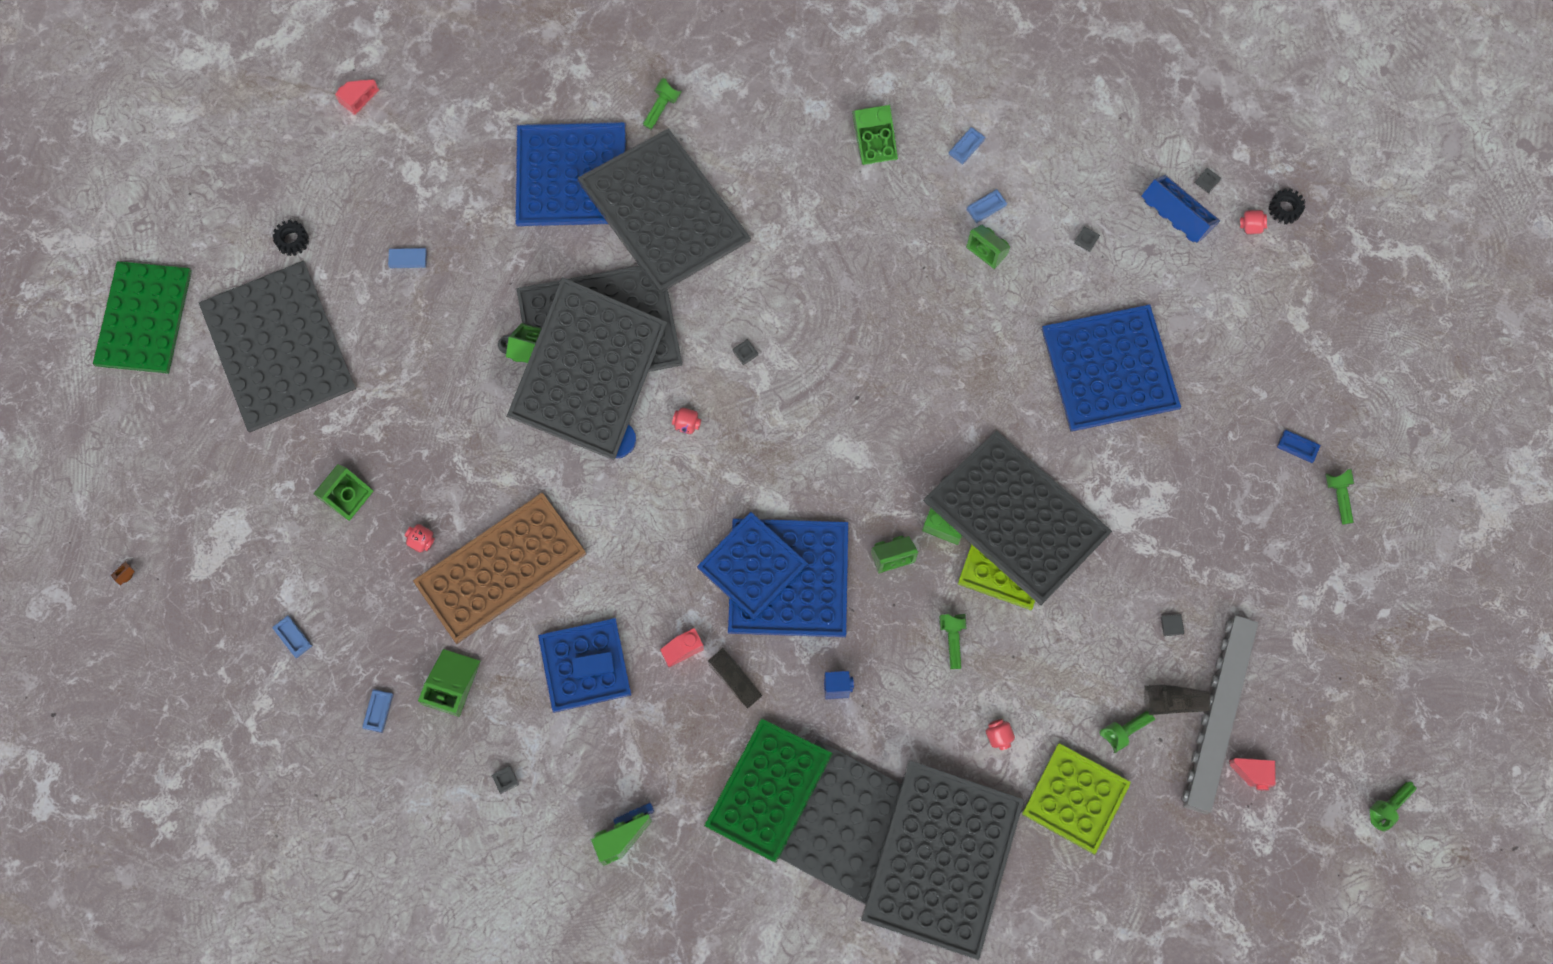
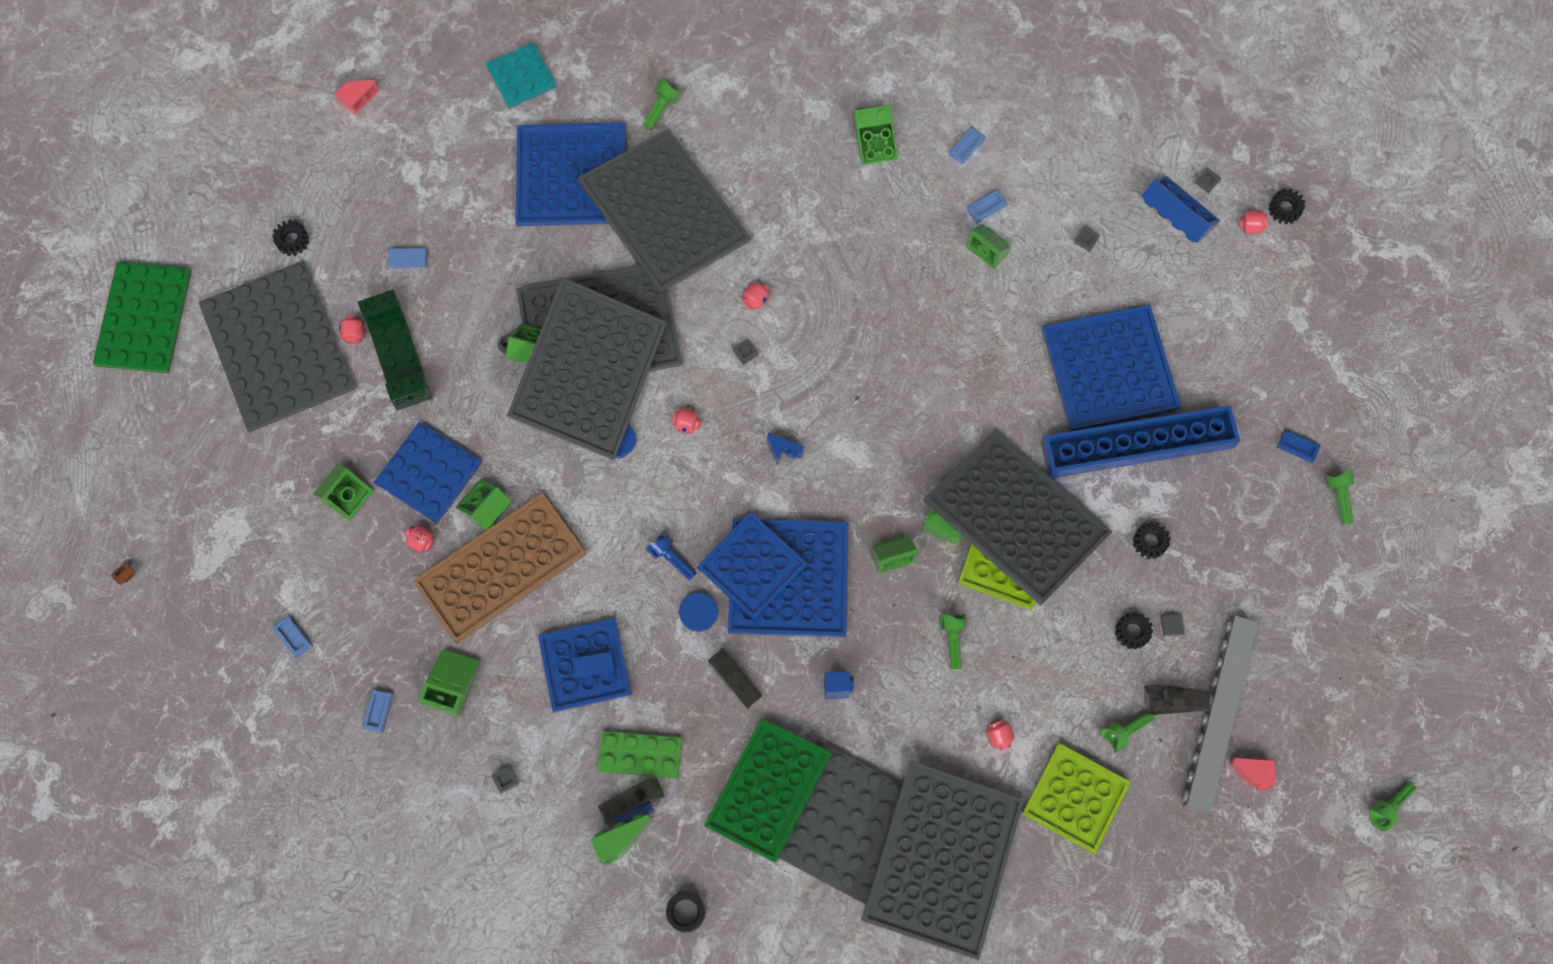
(352, 330): none -> coral head
(395, 350): none -> dark green plate
(428, 472): none -> blue plate
(483, 504): none -> bright green slope
(521, 75): none -> teal plate
(634, 797): none -> clear smoke slope
(639, 754): none -> bright green plate
(662, 547): none -> blue piece
(670, 915): none -> black tyre
(682, 647): coral slope -> none
(698, 612): none -> blue tile
(755, 295): none -> coral head
(779, 445): none -> blue slope
(1140, 441): none -> blue brick
(1145, 626): none -> black tyre
(1158, 531): none -> black tyre

